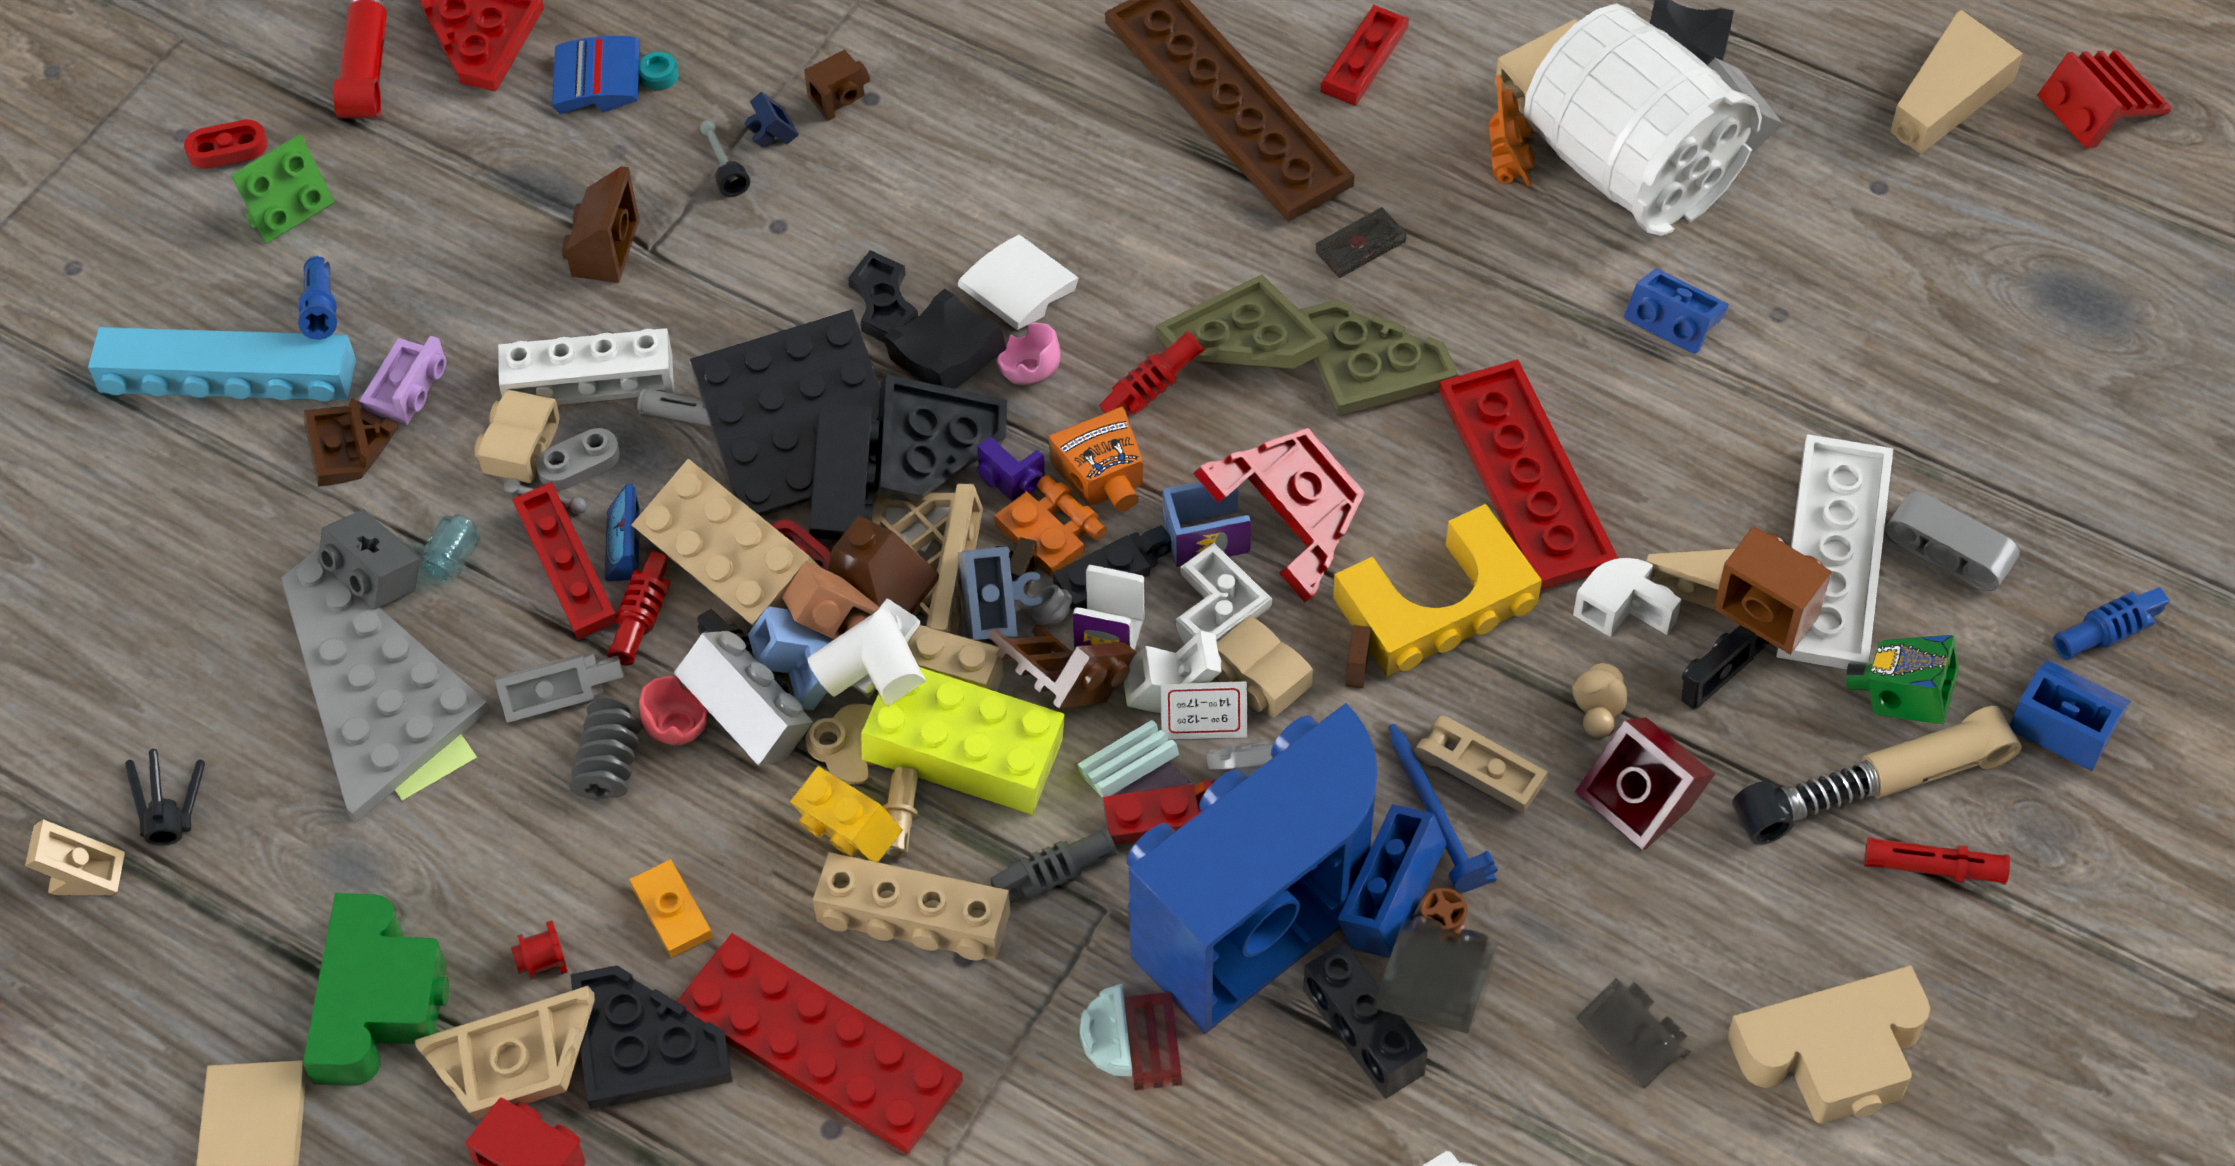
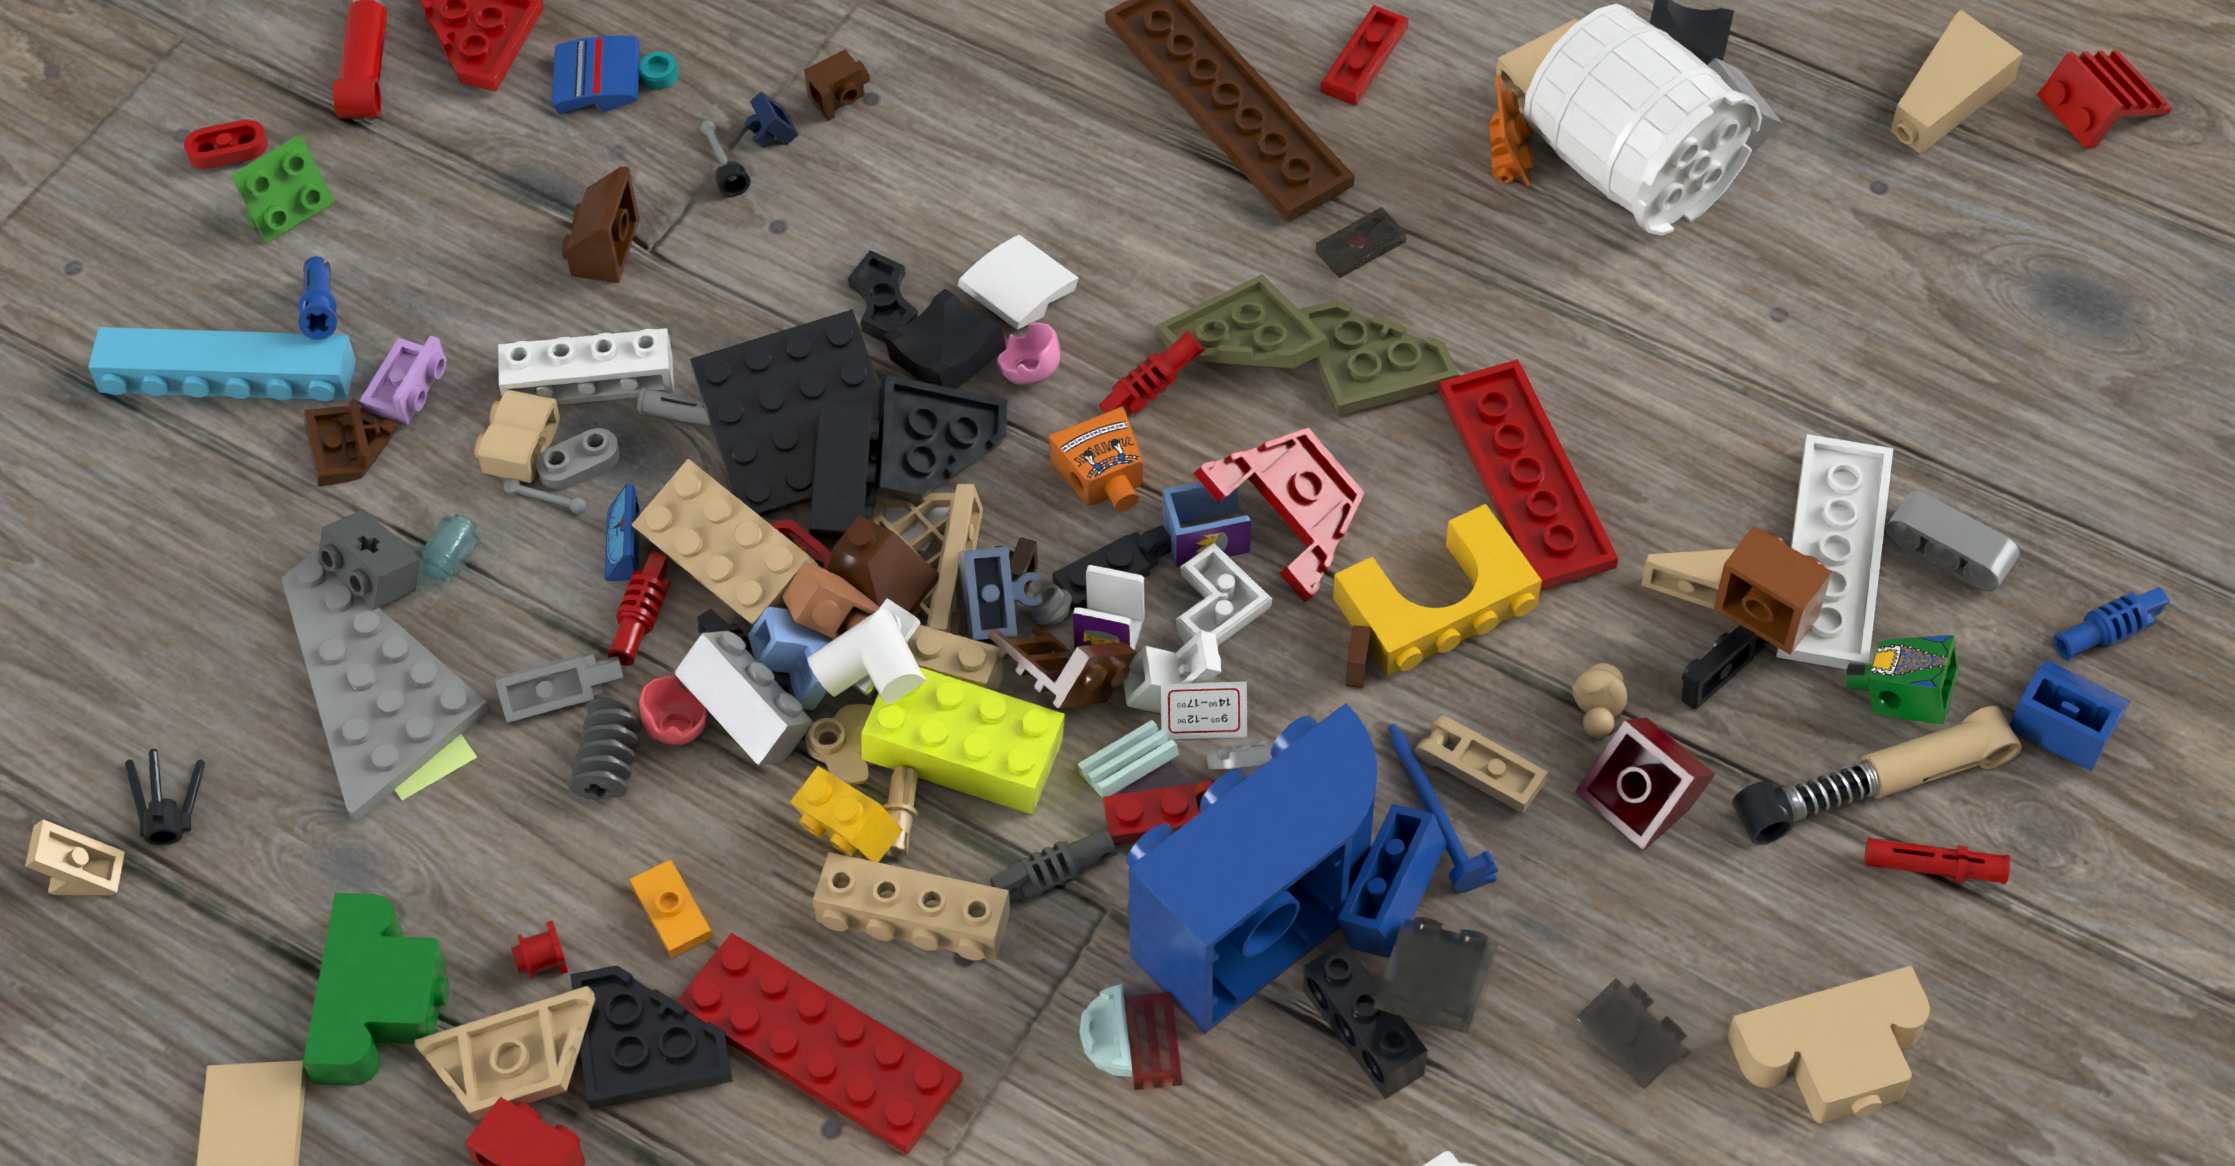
(565, 560): red plate -> none
(1006, 473): dark purple bracket -> none
(1034, 520): orange plate -> none
(1272, 669): tan brick -> none
(1447, 906): dark orange wheel -> none
(1621, 589): white brick -> none
(1674, 310): blue bracket -> none

